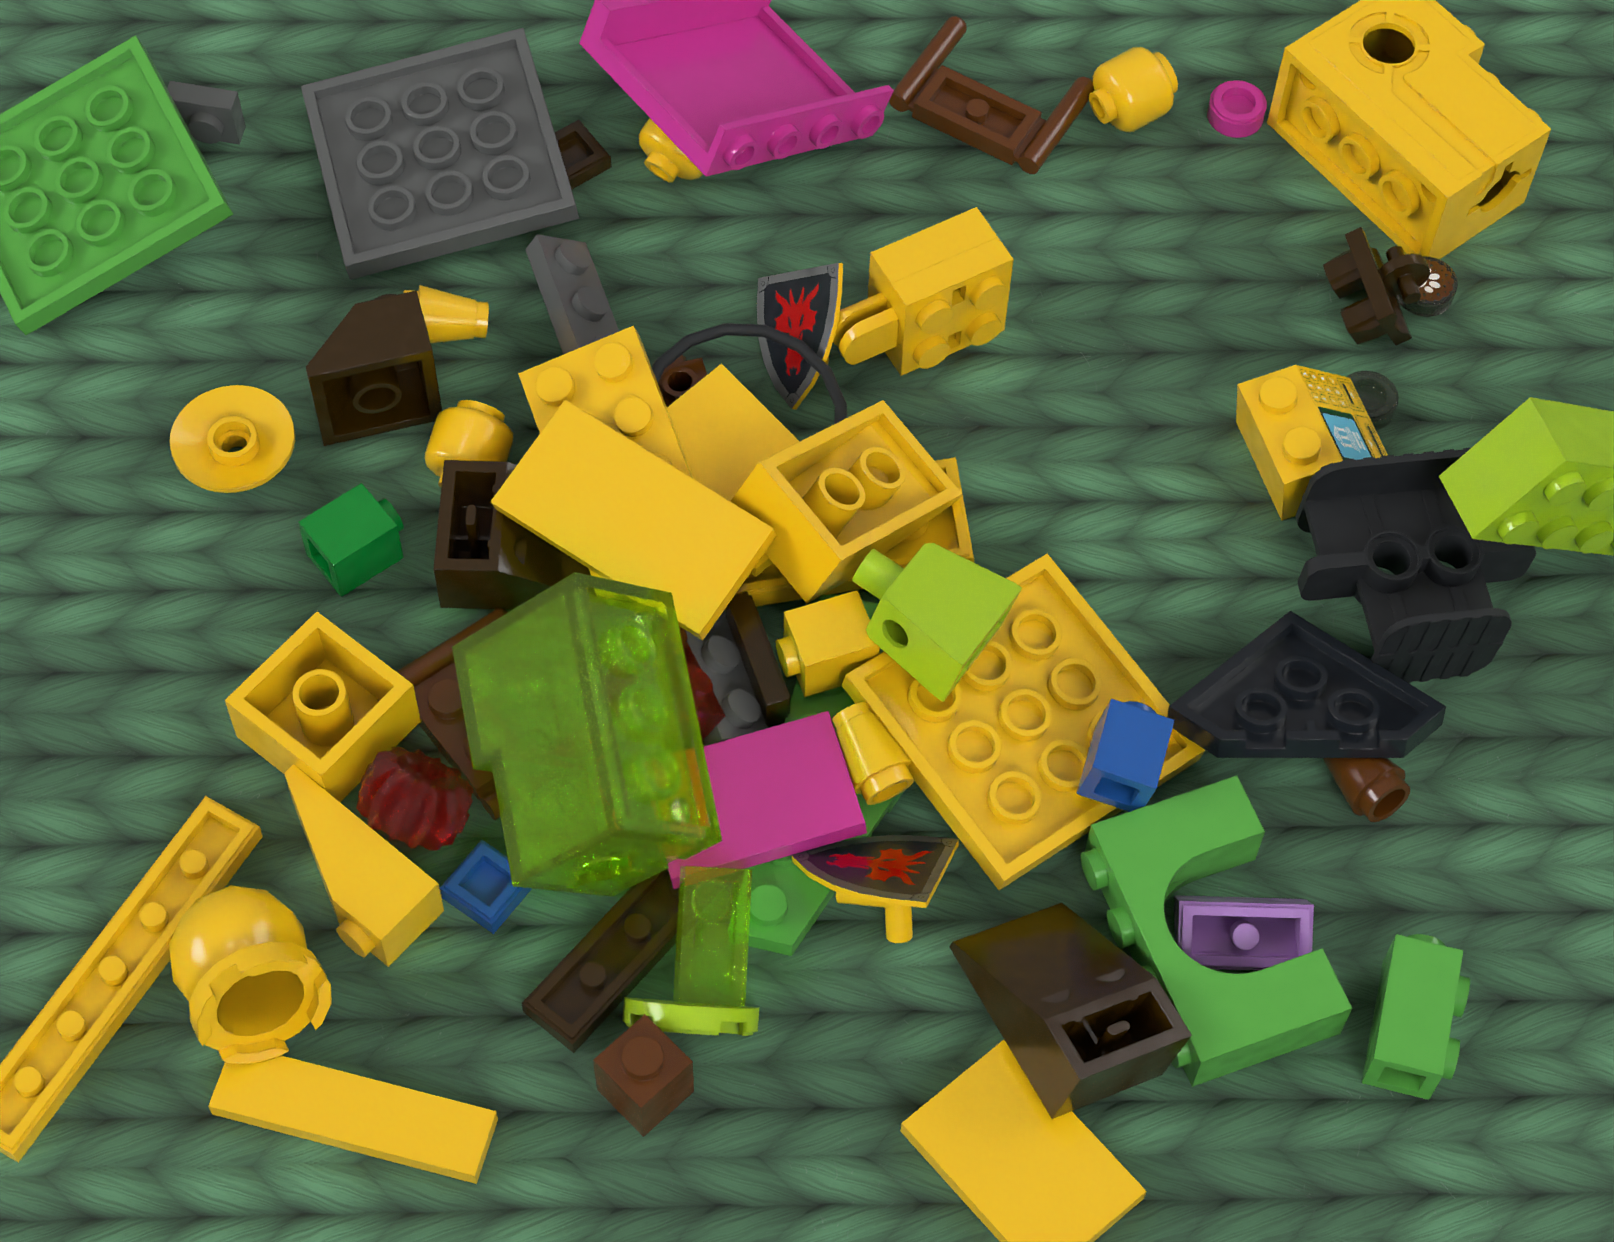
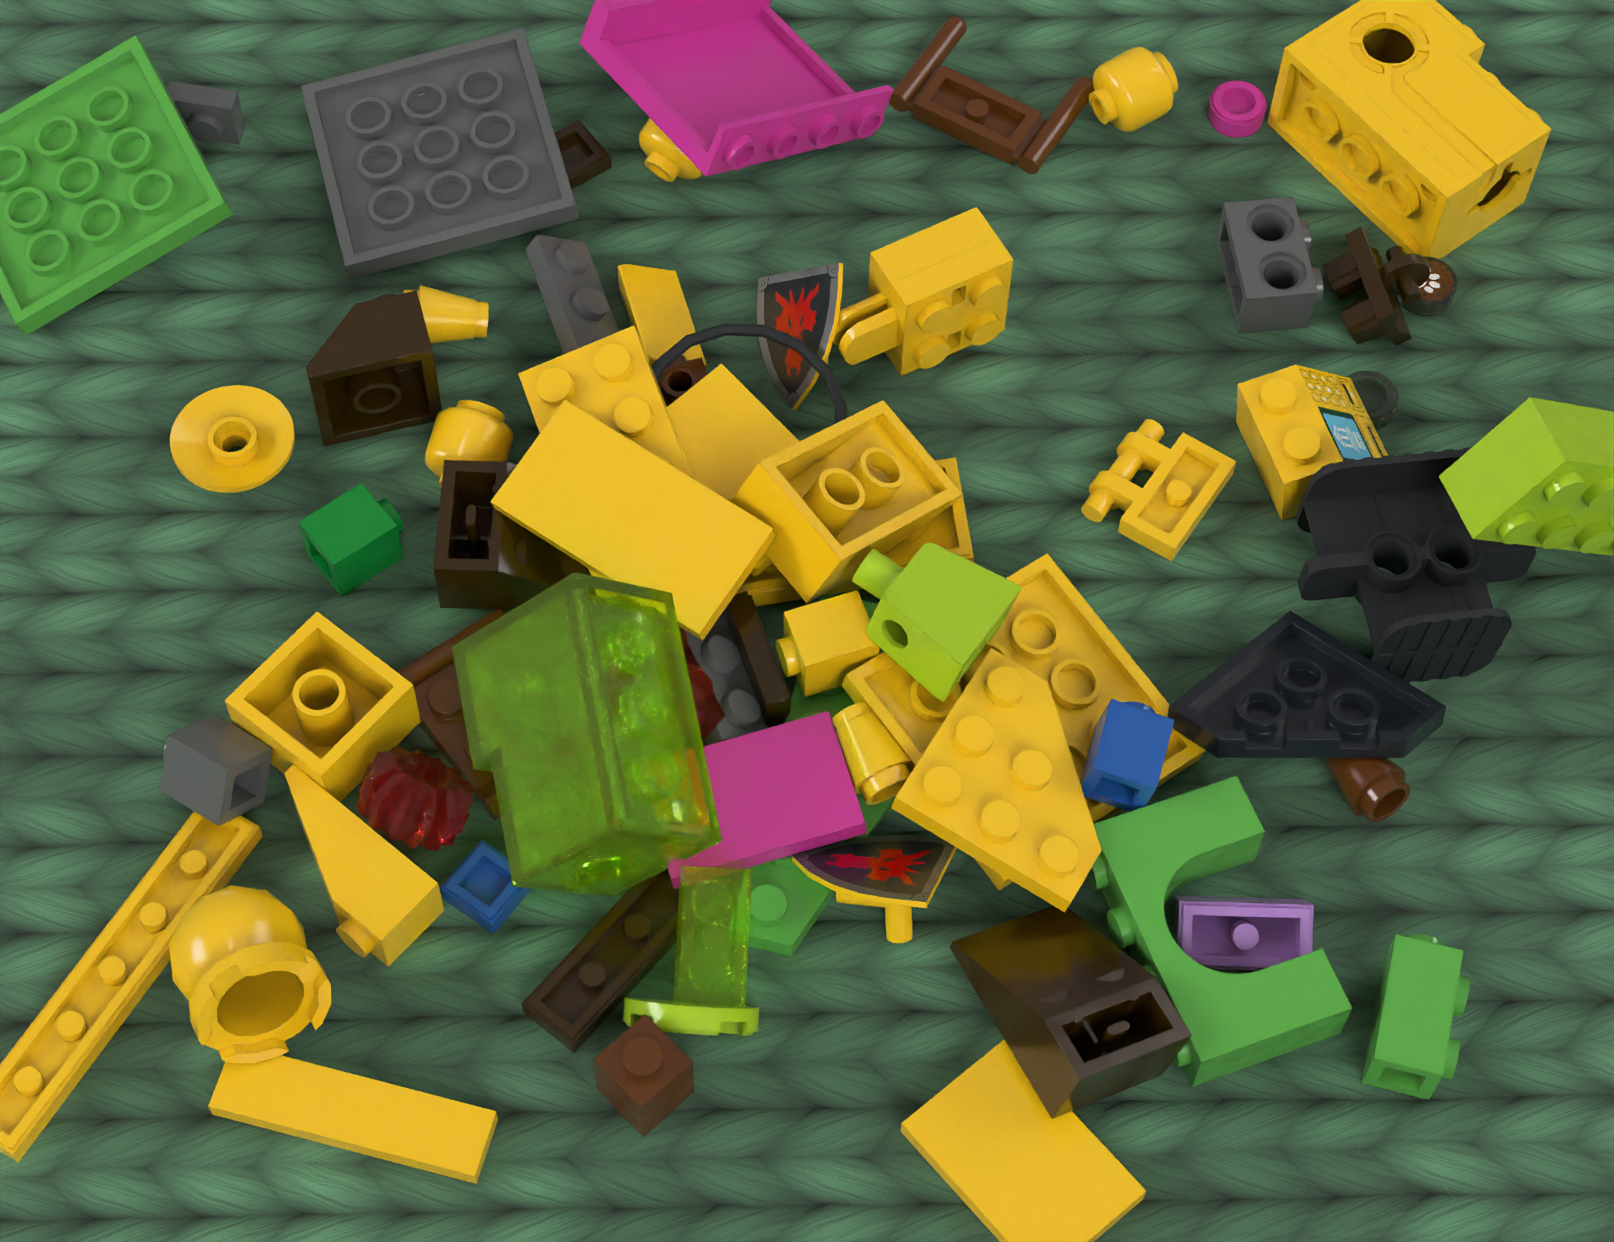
(215, 769): none -> dark grey brick
(656, 309): none -> yellow slope
(1006, 784): none -> yellow plate
(1173, 498): none -> yellow plate
(1268, 265): none -> dark grey brick

